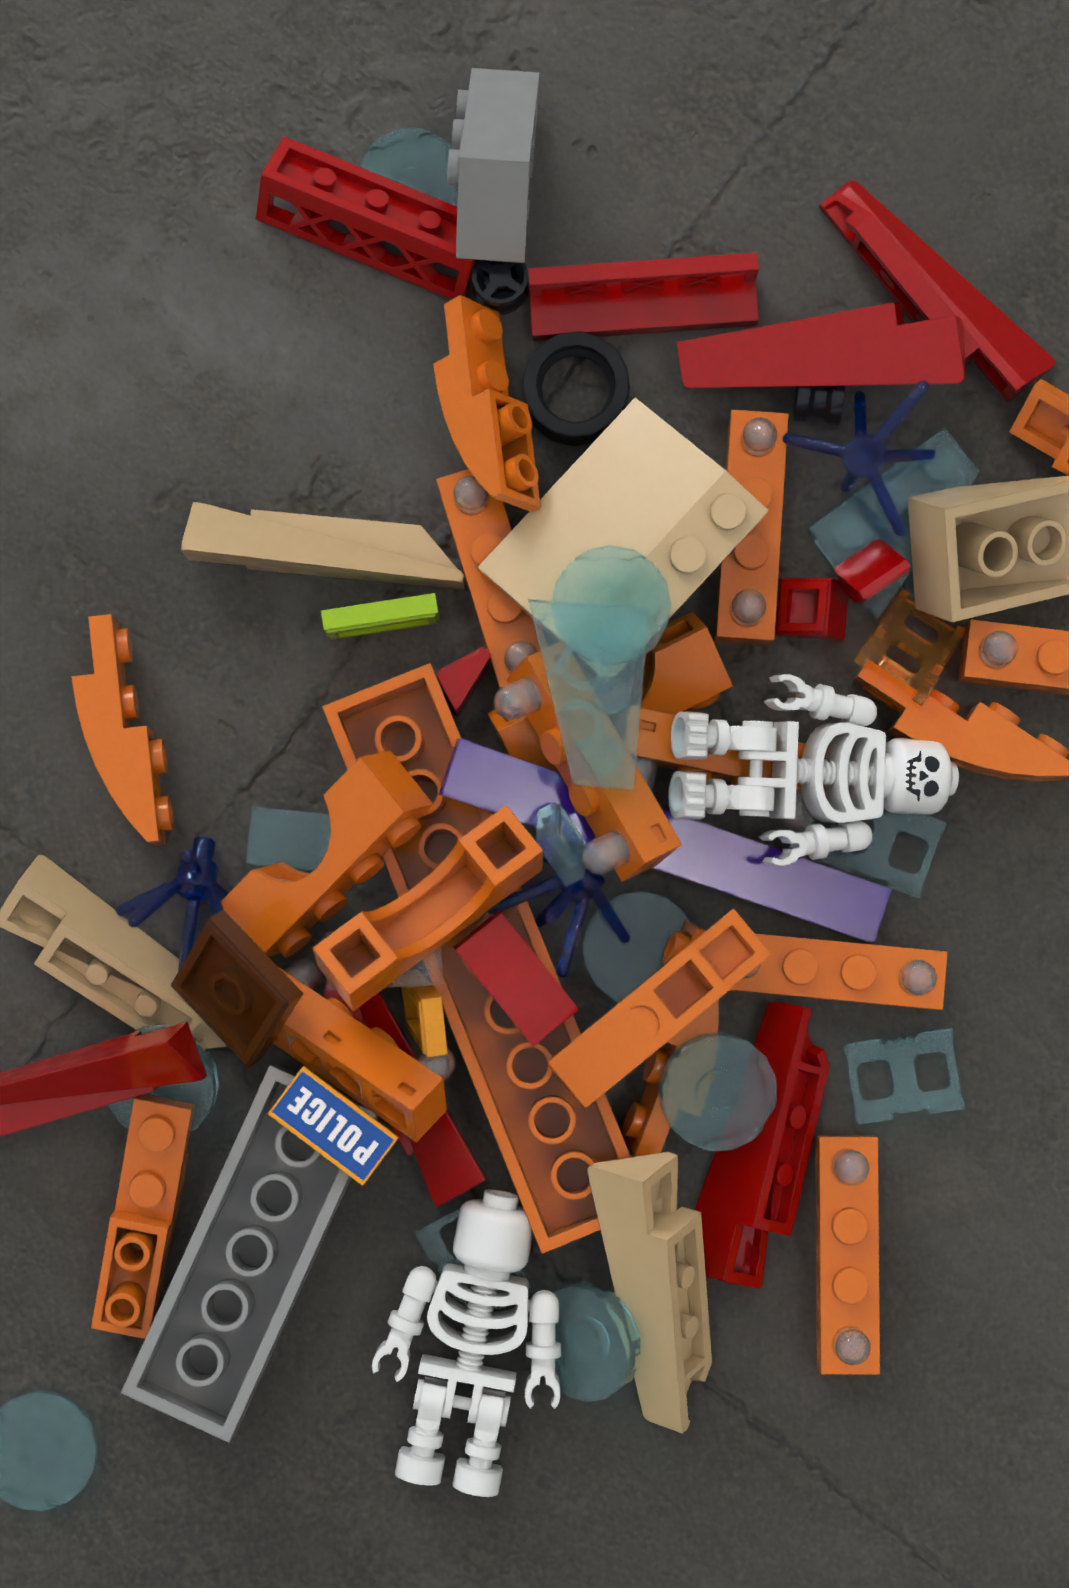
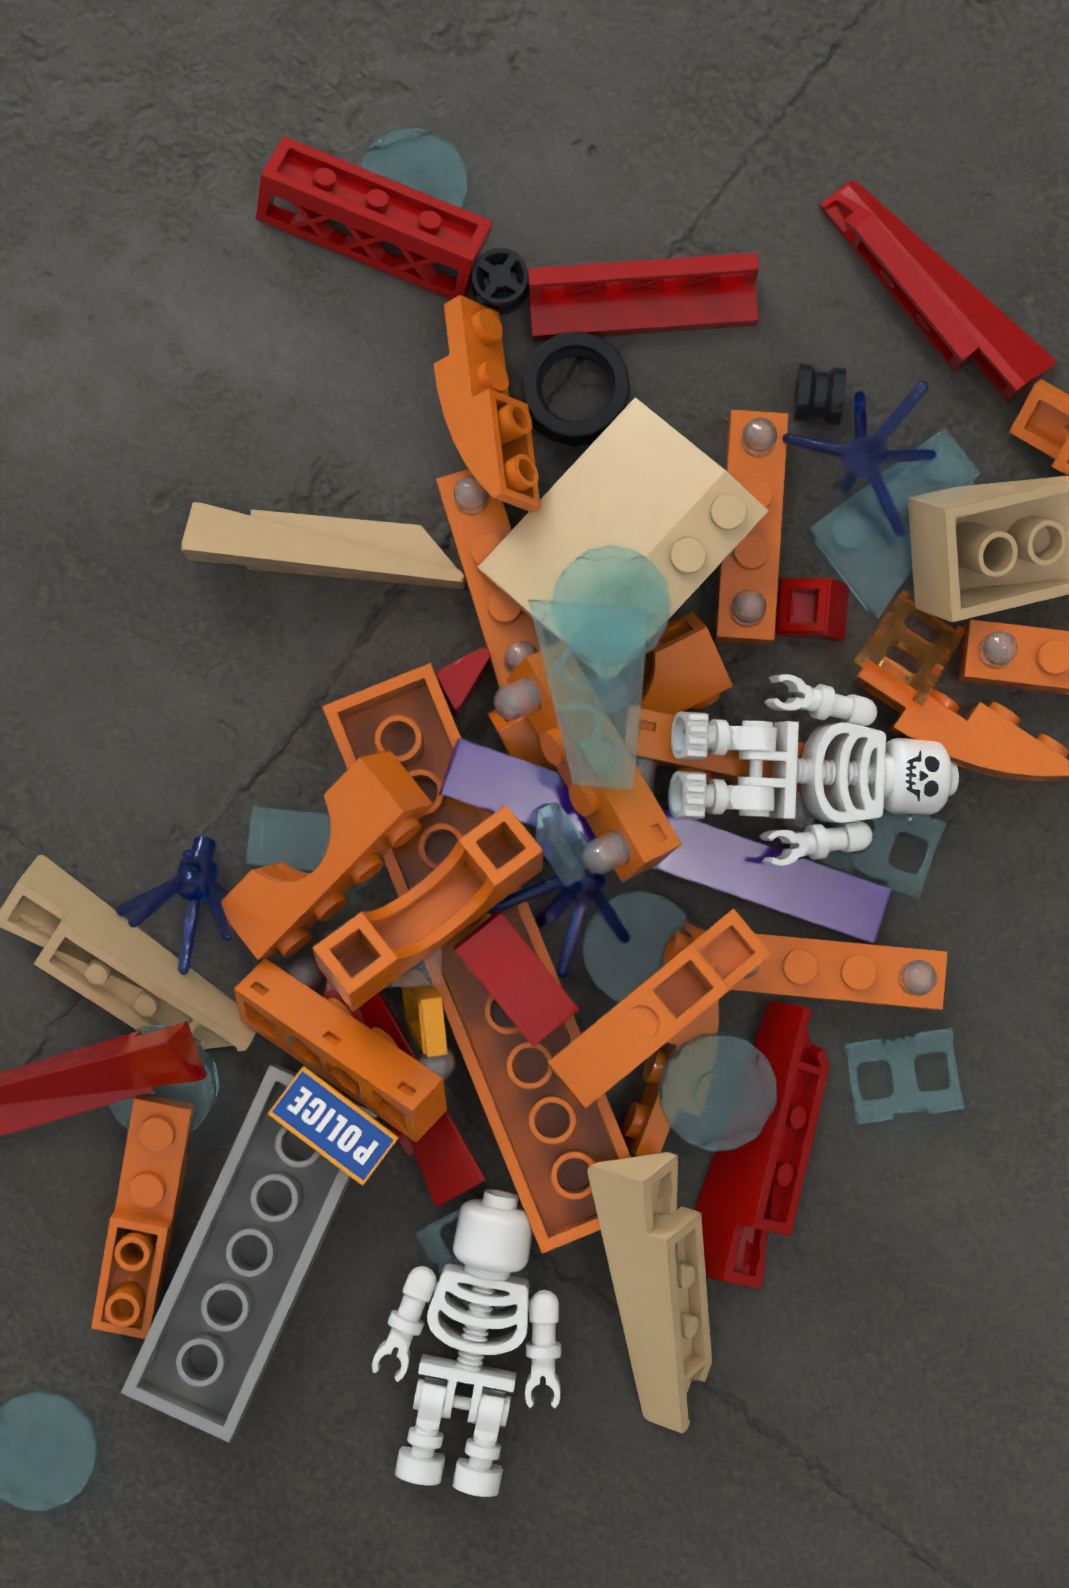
(123, 755): orange slope -> none
(236, 988): reddish brown tile -> none
(380, 616): lime tile -> none
(494, 163): light grey wedge -> none
(596, 1342): clear light blue tile -> none
(830, 350): red wedge -> none
(847, 1254): orange piece -> none
(871, 570): red slope -> none

